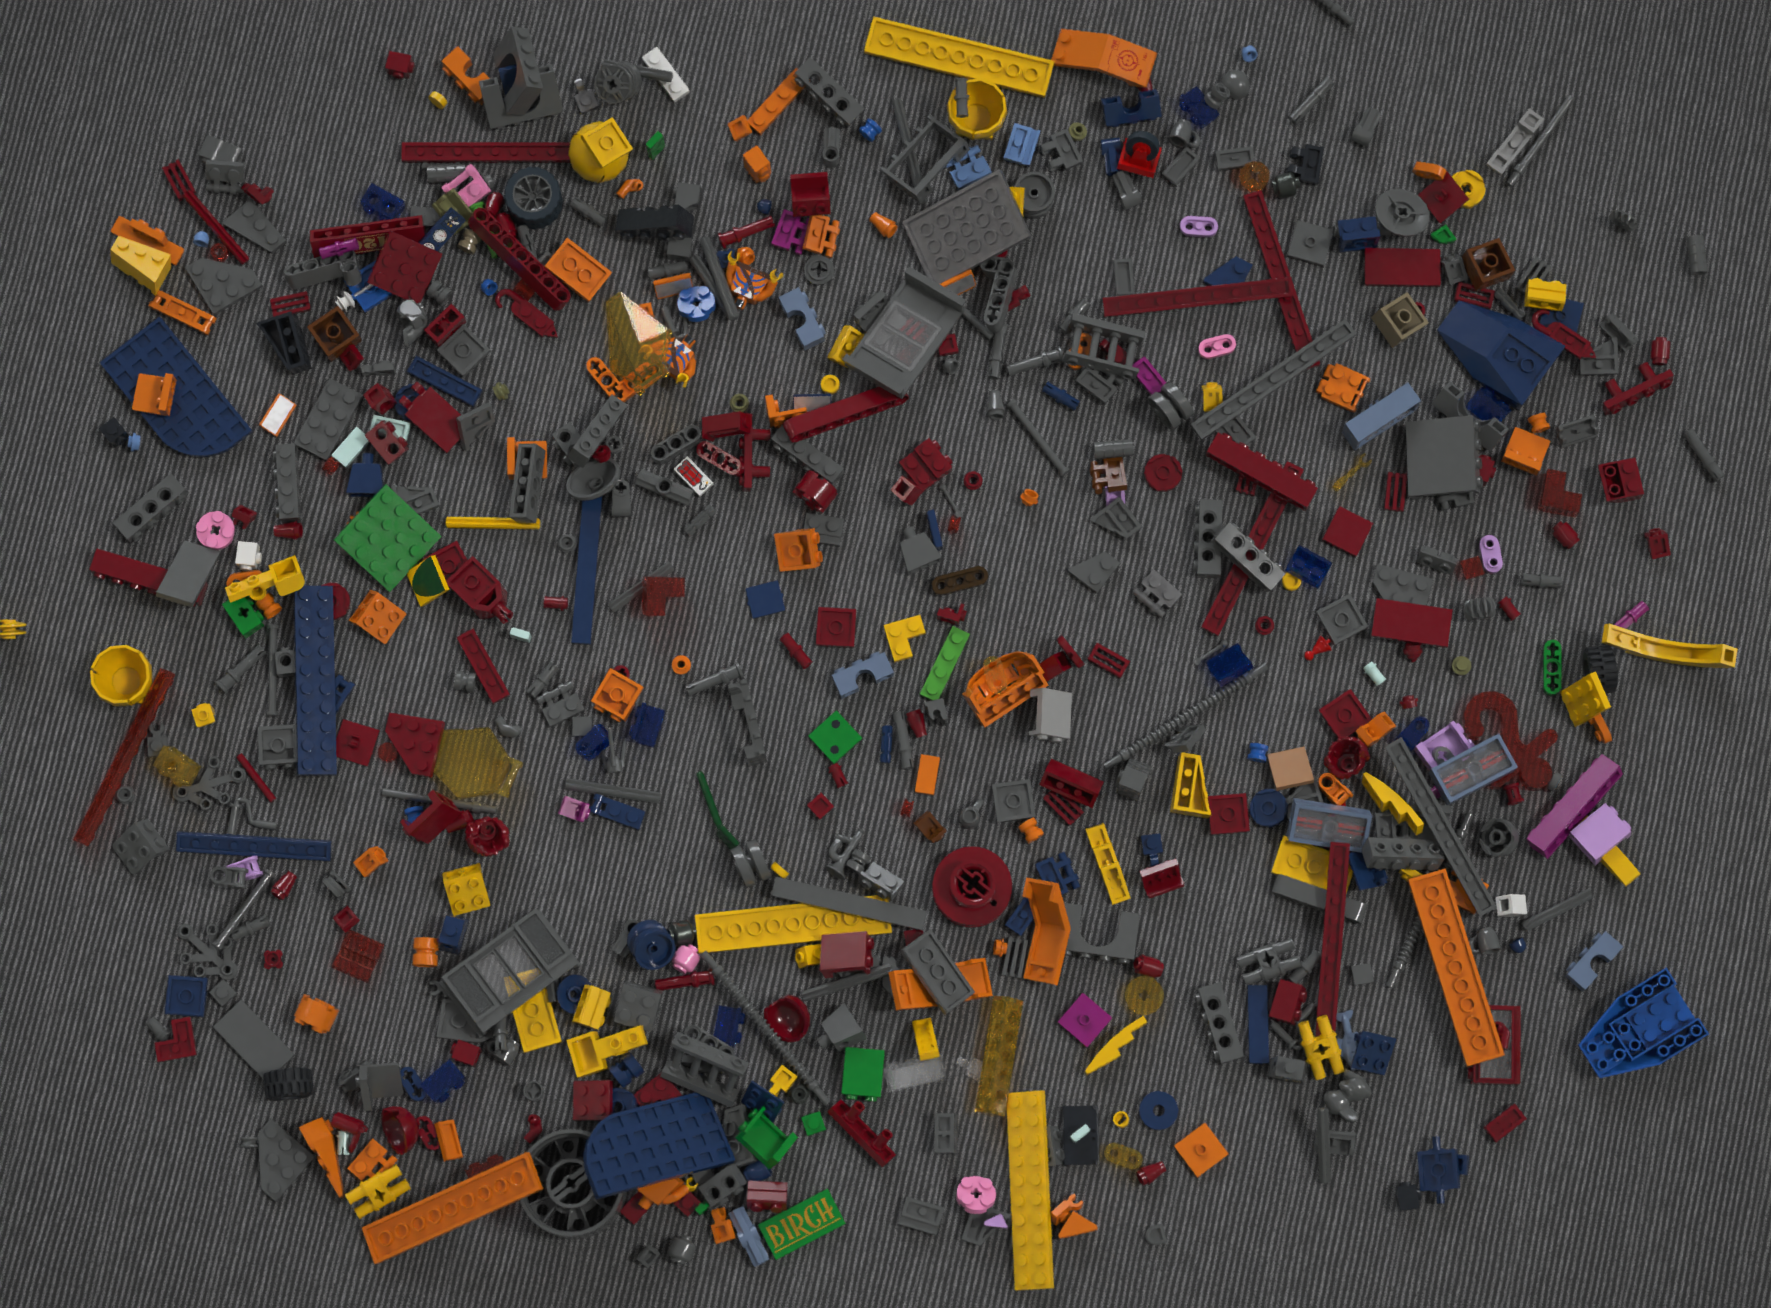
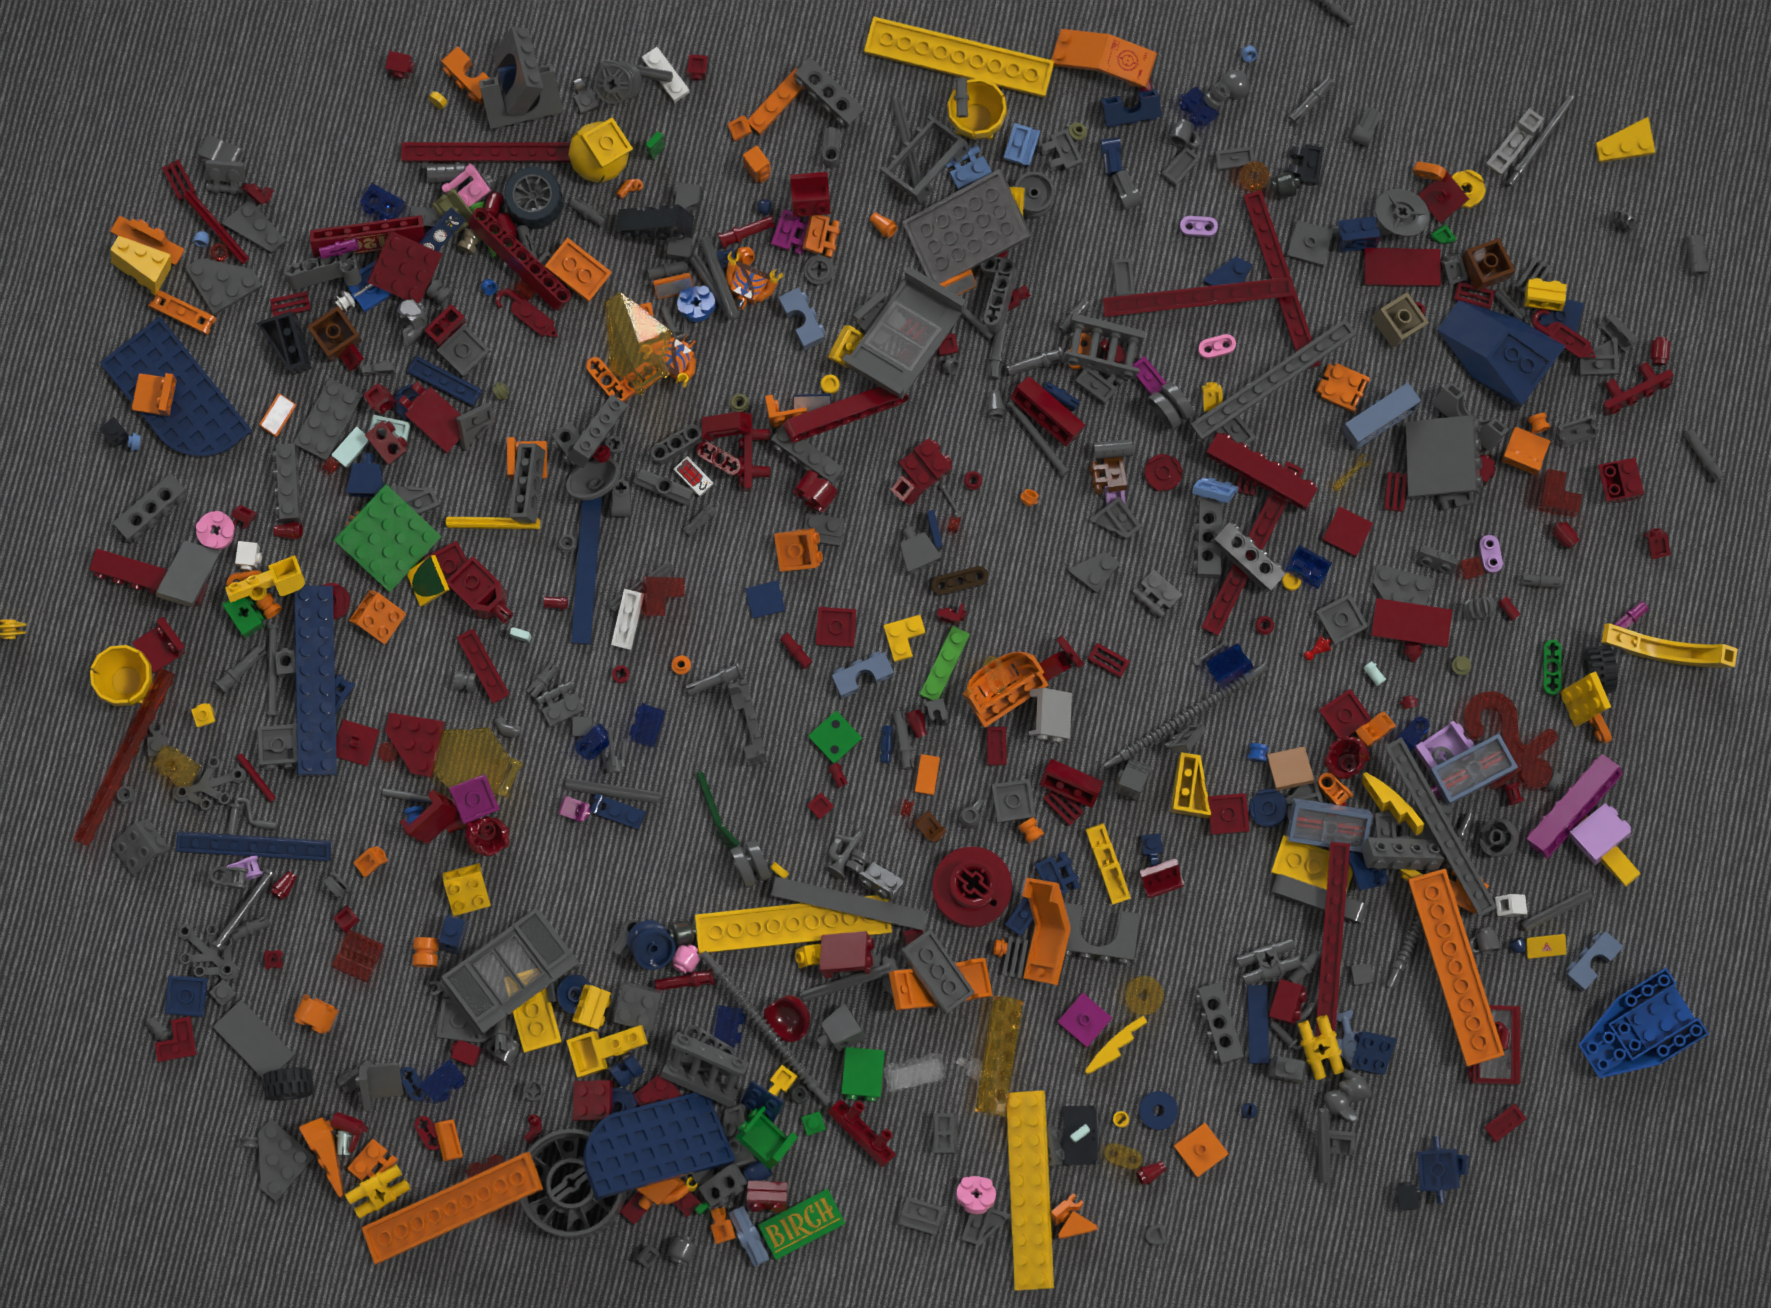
(160, 645): none -> dark red bracket
(400, 1128): dark red cylinder -> none
(474, 798): none -> magenta plate
(617, 695): orange plate -> none
(627, 619): none -> white plate
(697, 67): none -> dark red bracket
(870, 130): blue wheel -> none
(925, 1039): yellow plate -> none
(996, 746): none -> dark red plate
(996, 1222): lavender slope -> none
(1047, 411): none -> dark red brick
(1140, 154): plate -> none
(1148, 966): dark red brick -> none
(1214, 489): none -> medium blue plate
(1244, 1111): none -> dark blue hinge
(1487, 406): clear blue bracket -> none
(1545, 946): none -> yellow slope
(1627, 143): none -> yellow wing

